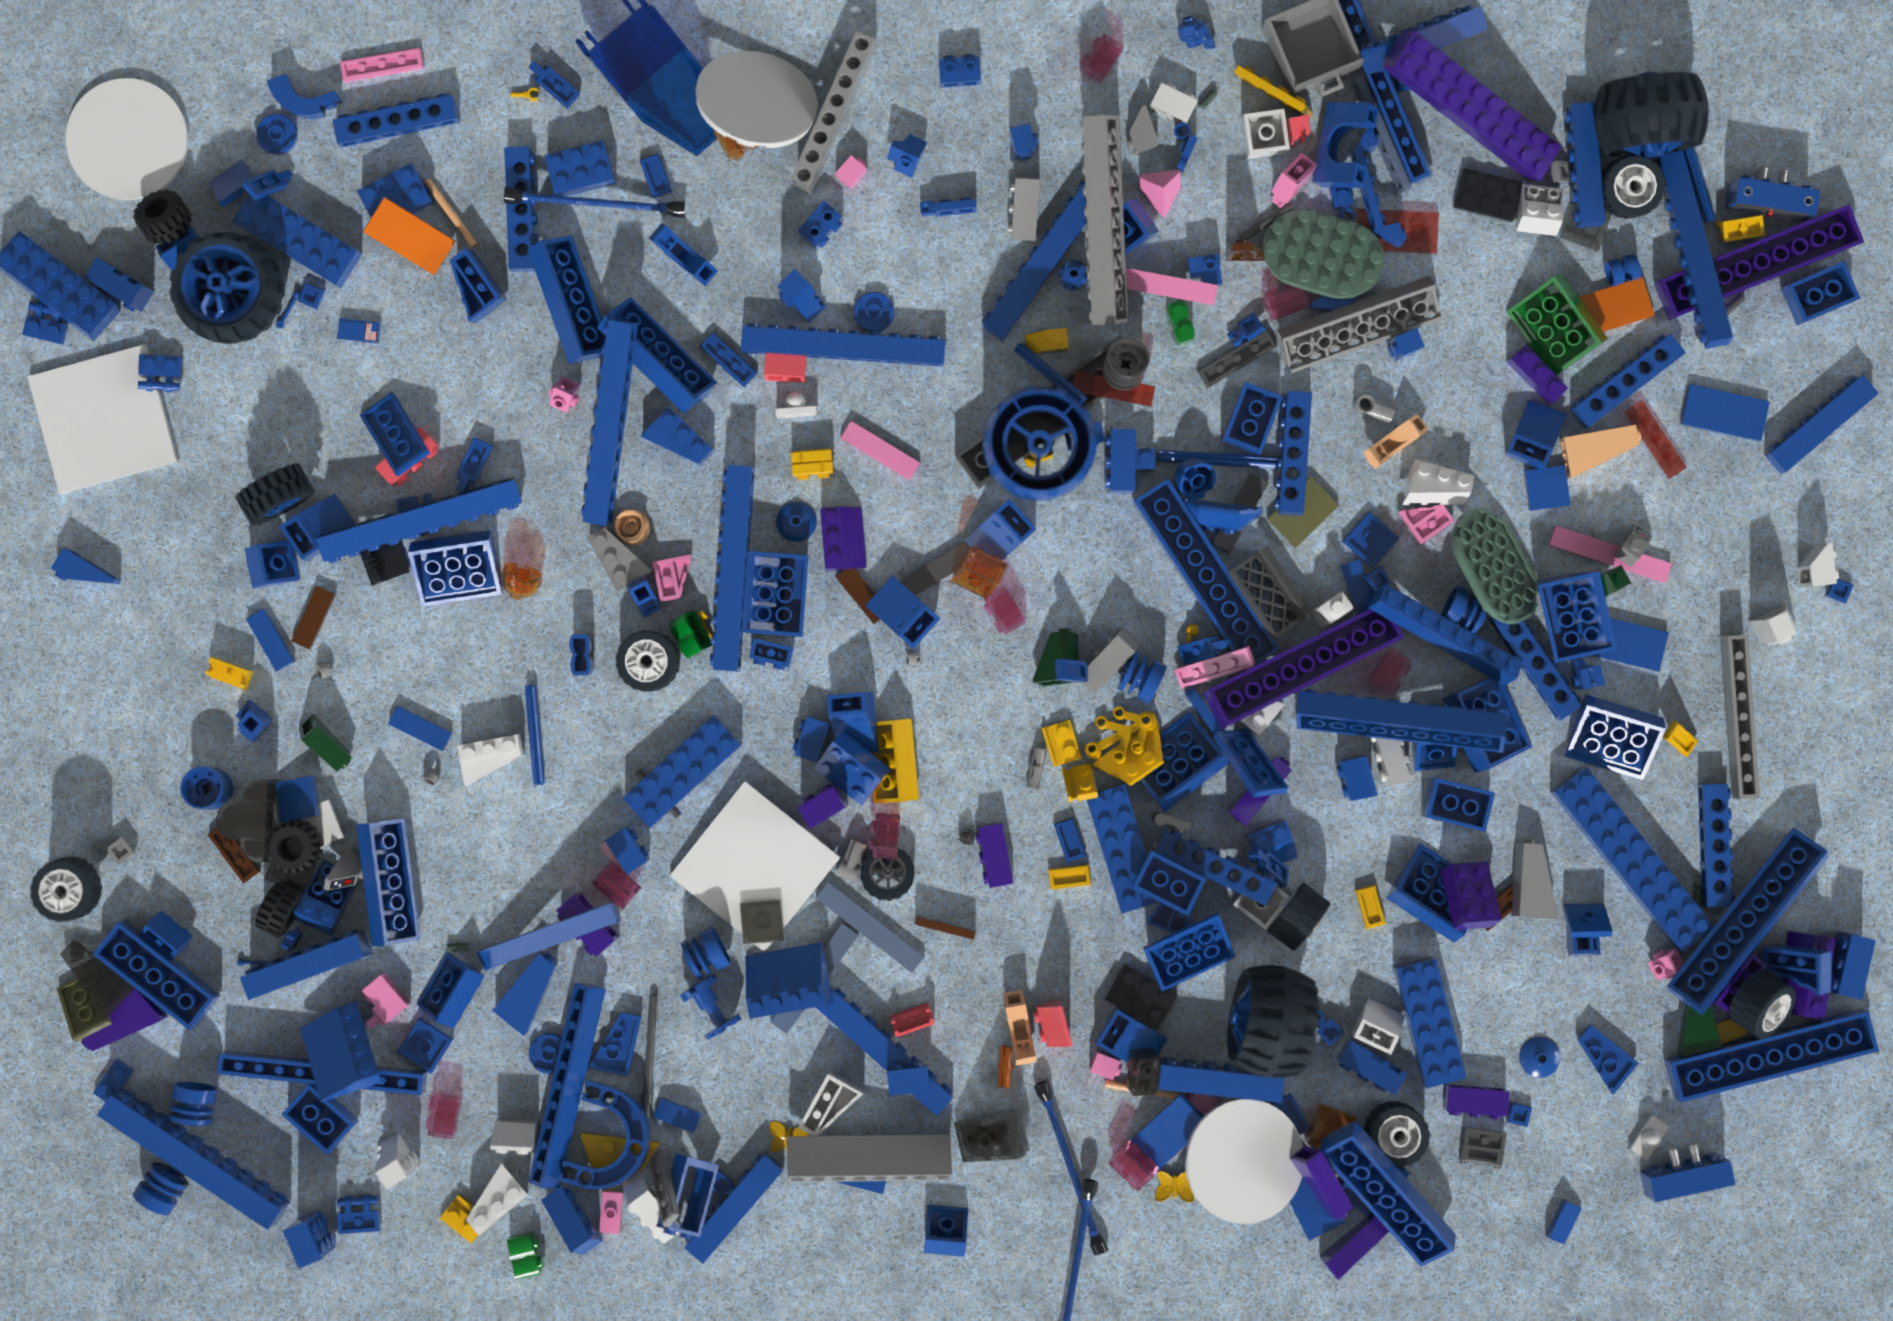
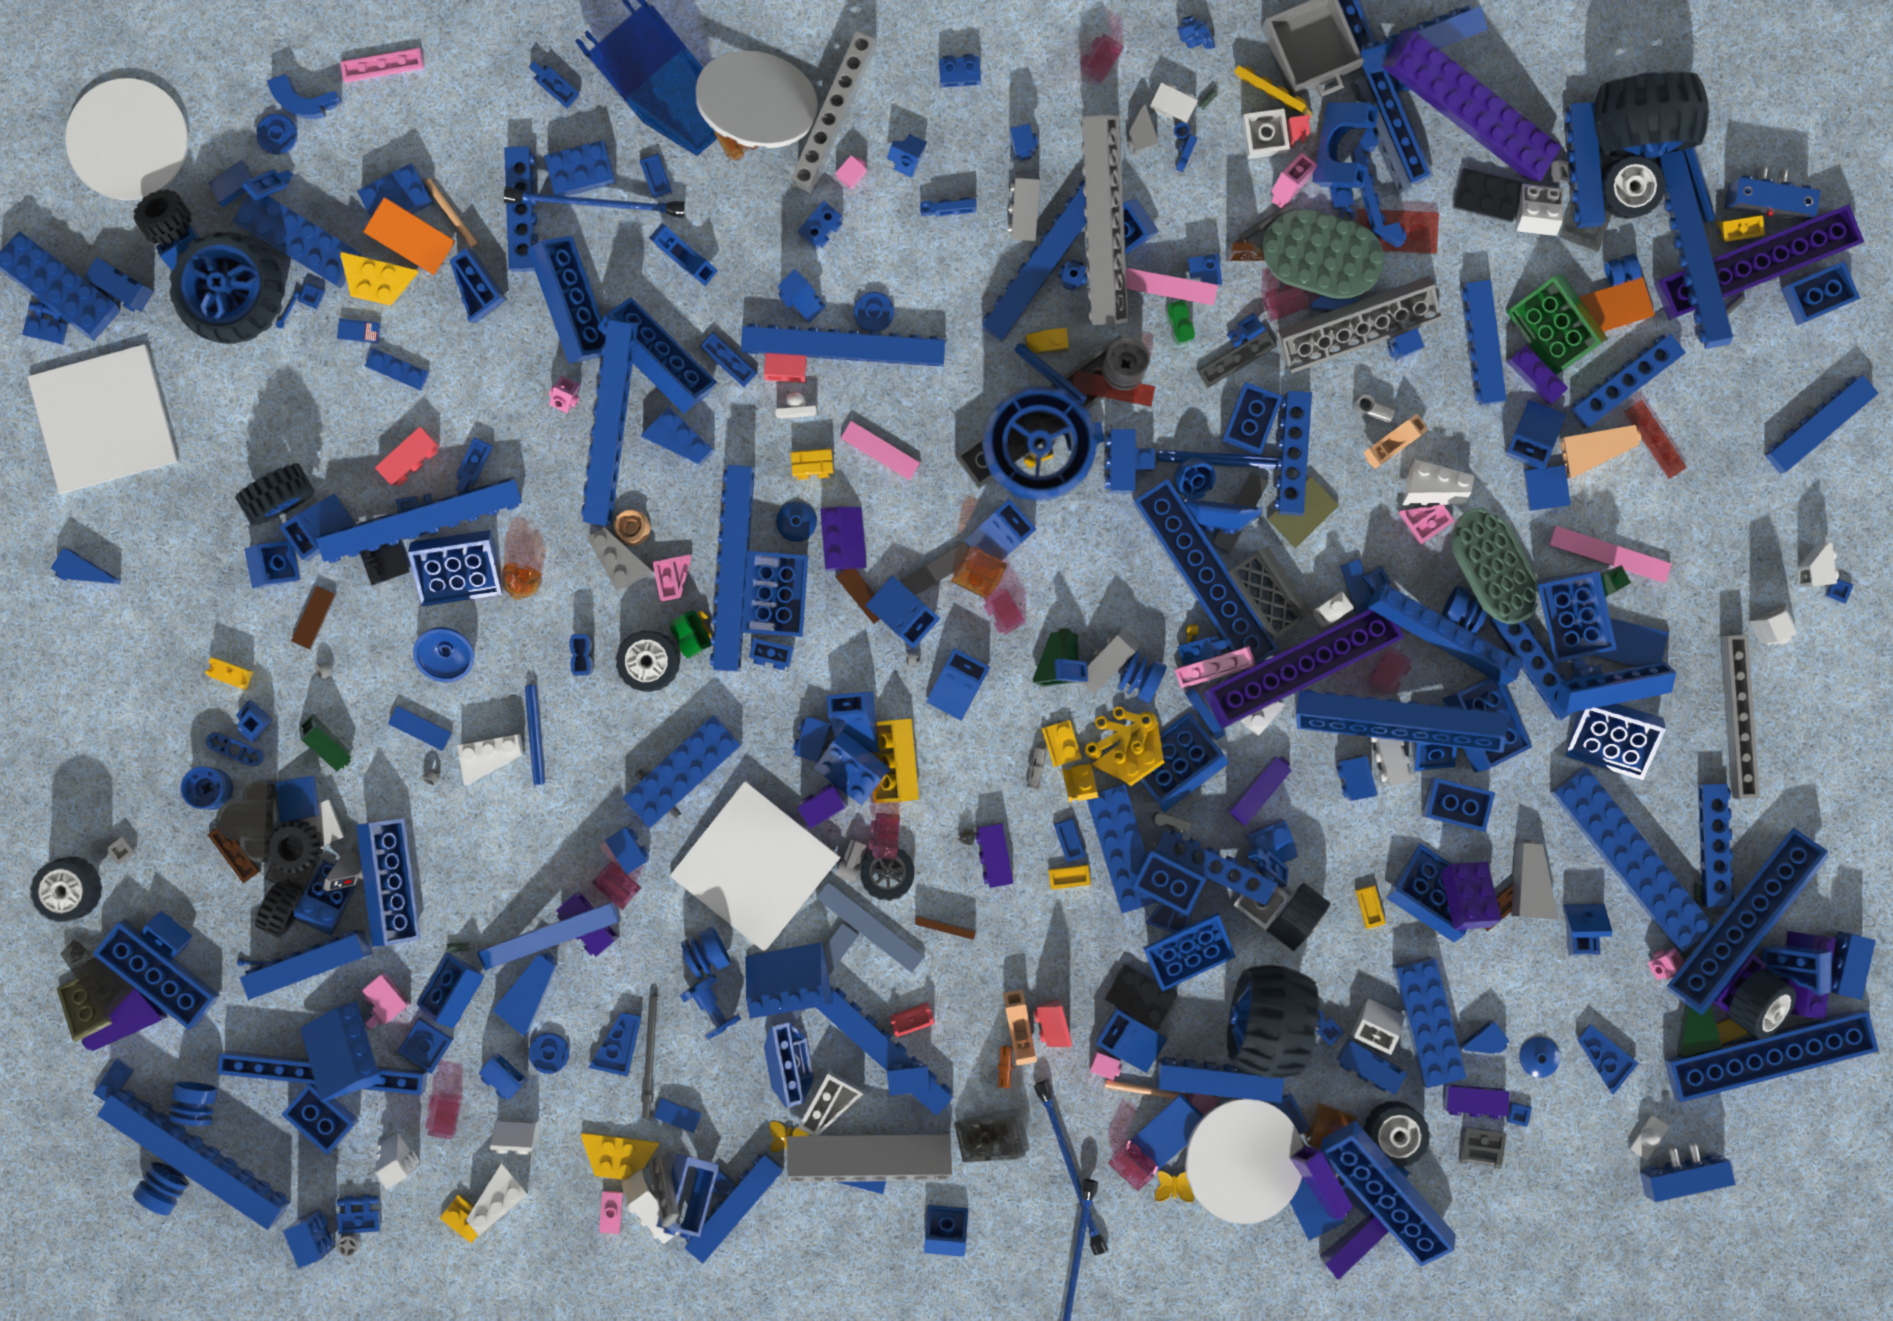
(159, 366): blue plate -> none
(223, 738): none -> blue beam
(270, 640): blue tile -> none
(291, 939): blue plate -> none
(345, 1247): none -> light grey wheel
(375, 279): none -> yellow wing
(395, 434): blue tile -> none
(396, 369): none -> blue plate
(441, 663): none -> blue dish
(447, 116): blue brick -> none
(502, 1076): none -> blue slope
(524, 1255): green brick -> none
(526, 94): yellow hand -> none
(566, 1085): blue brick -> none
(571, 1221): blue wedge -> none
(637, 1131): blue piece -> none
(644, 596): blue brick -> none
(762, 921): clear smoke tile -> none
(788, 1064): none -> blue wedge
(957, 684): none -> blue slope
(1143, 1072): clear smoke brick -> none
(1160, 189): bright pink slope -> none
(1250, 762): blue plate -> none
(1370, 539): blue tile -> none
(1484, 342): none -> blue brick
(1486, 1040): none -> blue slope
(1563, 1221): blue slope -> none
(1615, 687): none -> blue brick
(1633, 546): light grey slope -> none
(1680, 738): yellow tile -> none
(1725, 413): blue tile -> none

